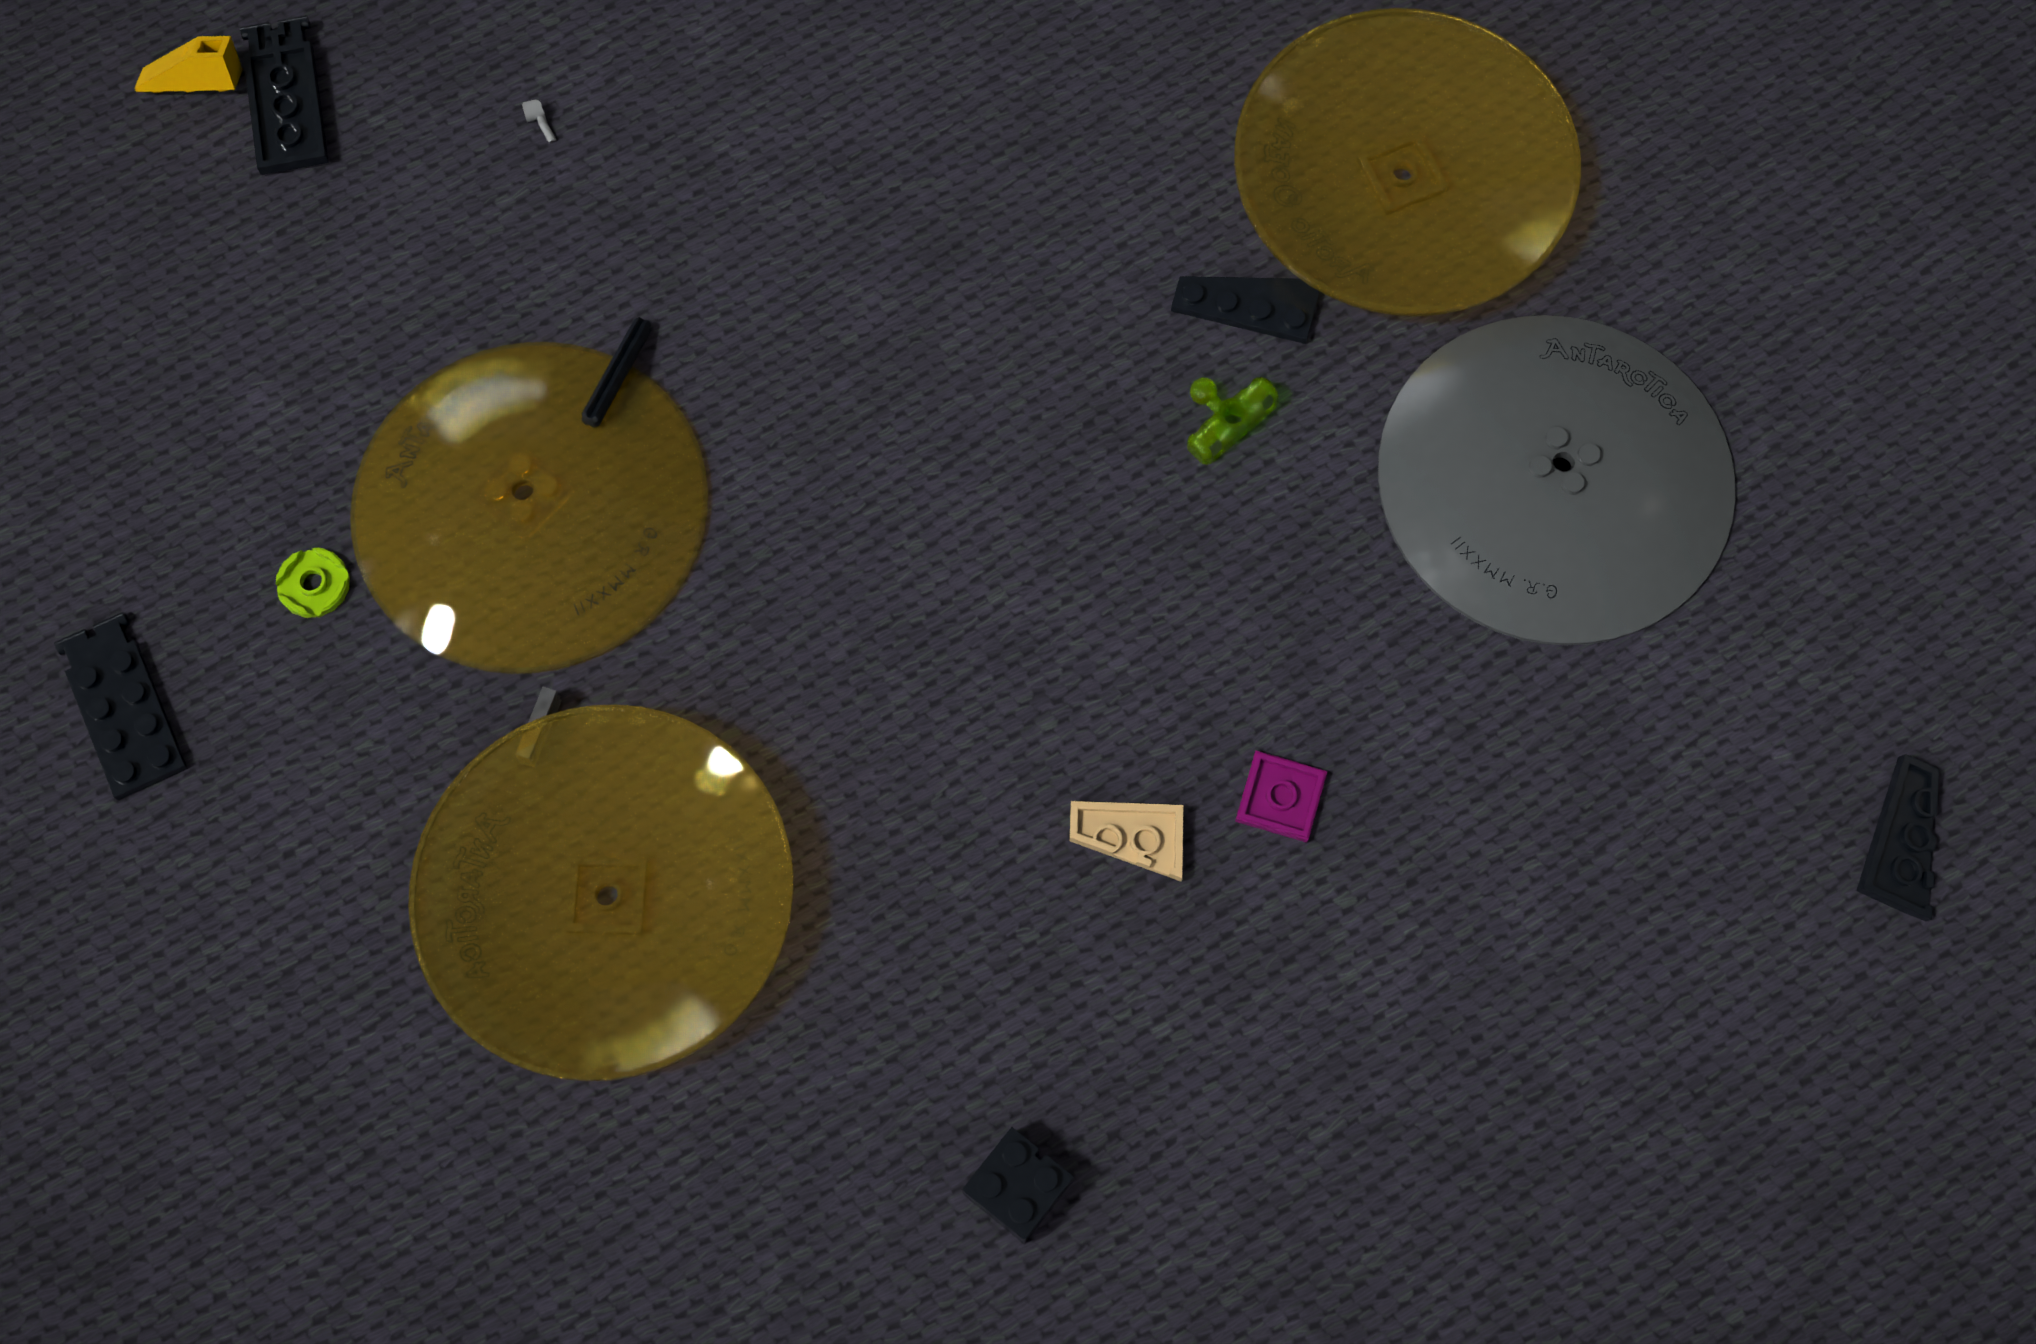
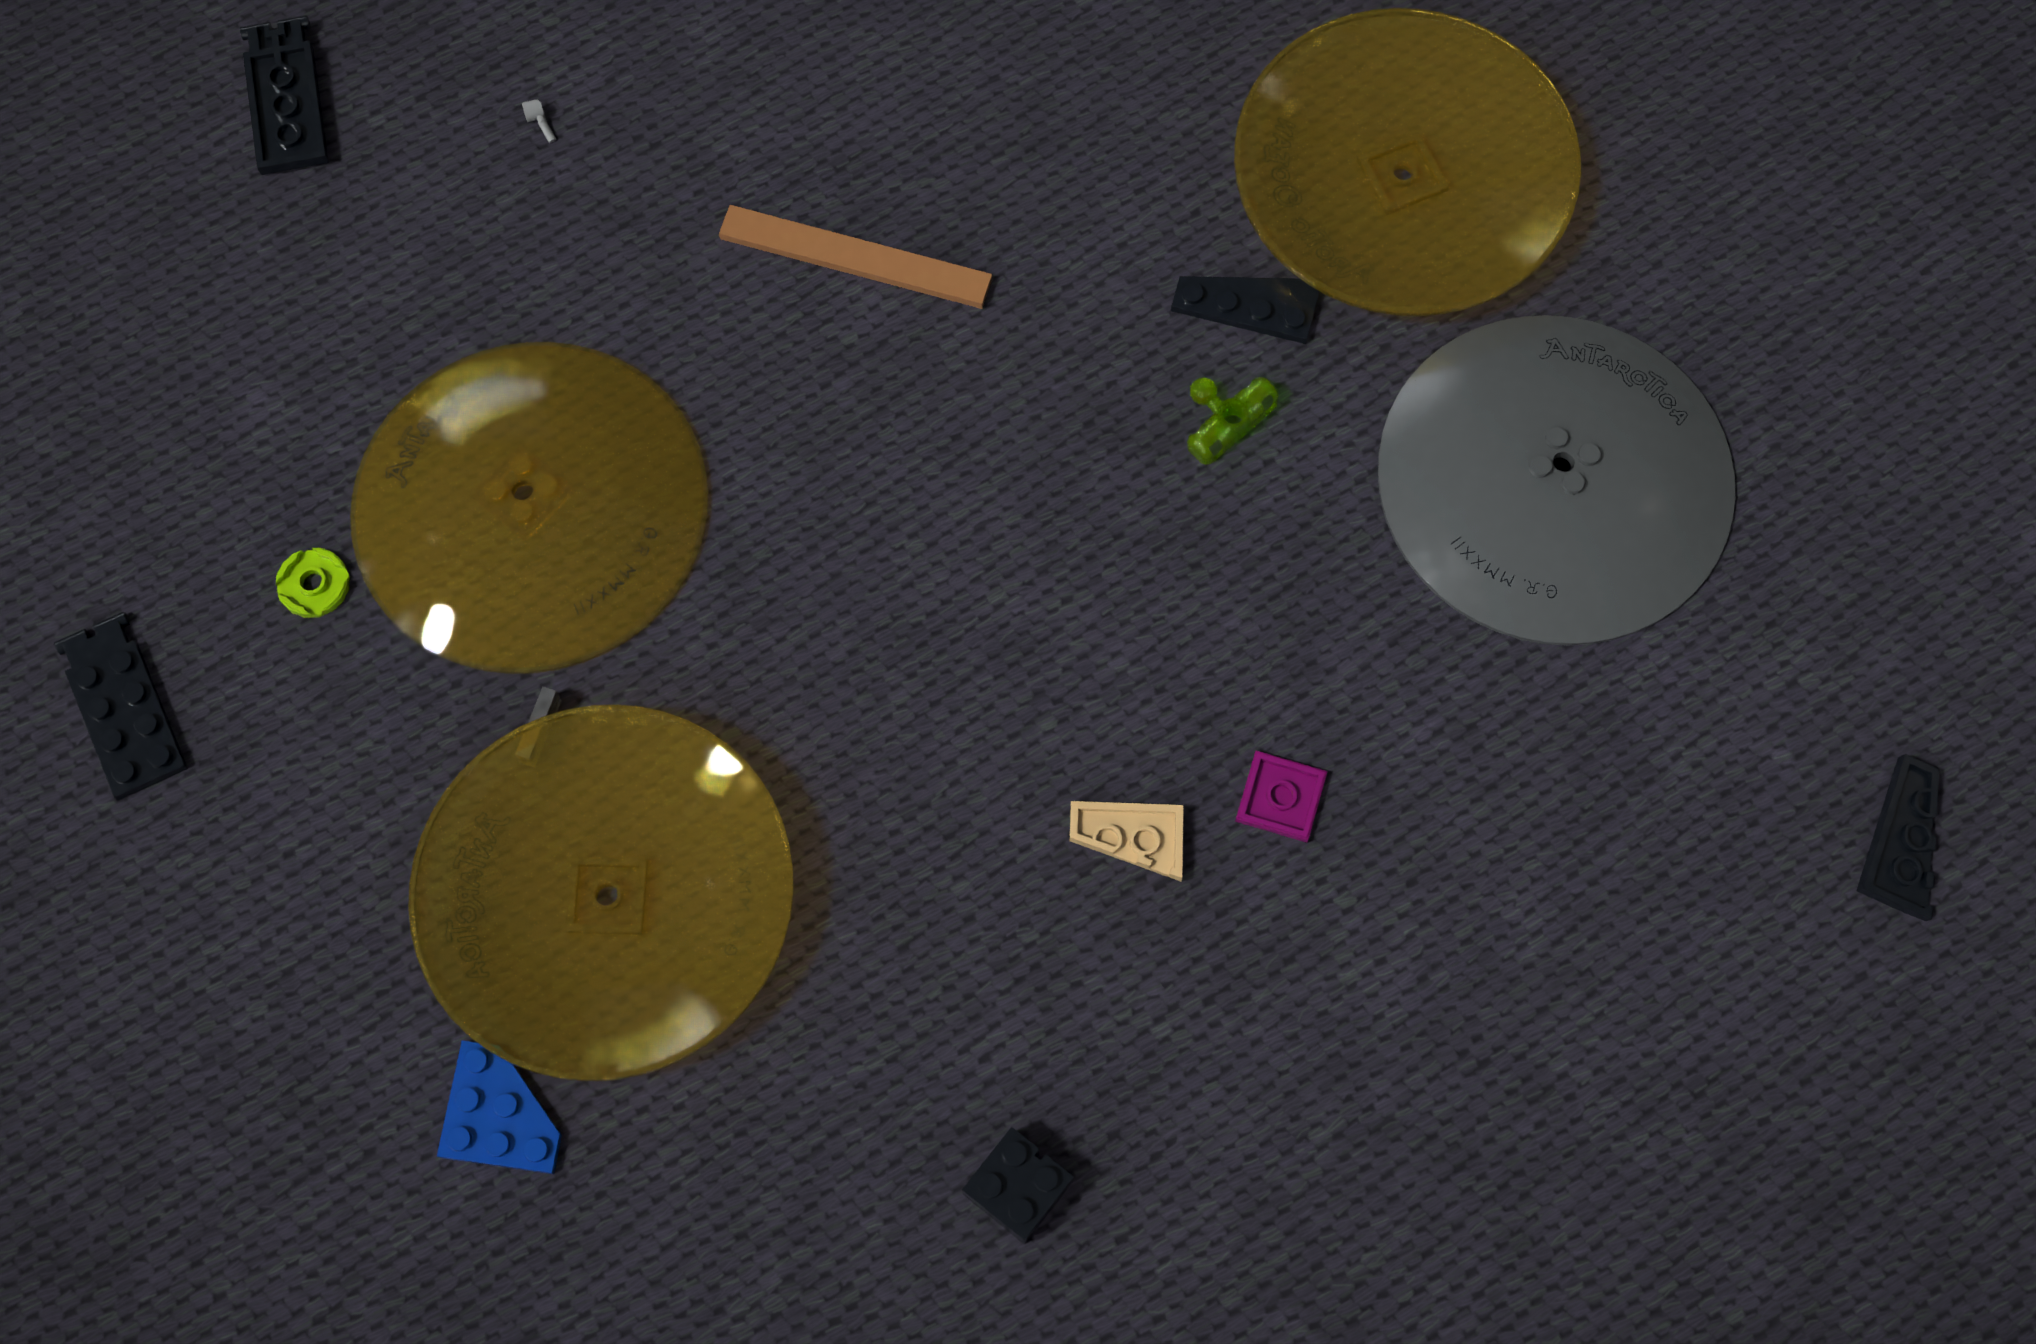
(198, 65): yellow slope -> none
(496, 1116): none -> blue plate
(616, 372): black axle -> none
(856, 256): none -> medium nougat tile

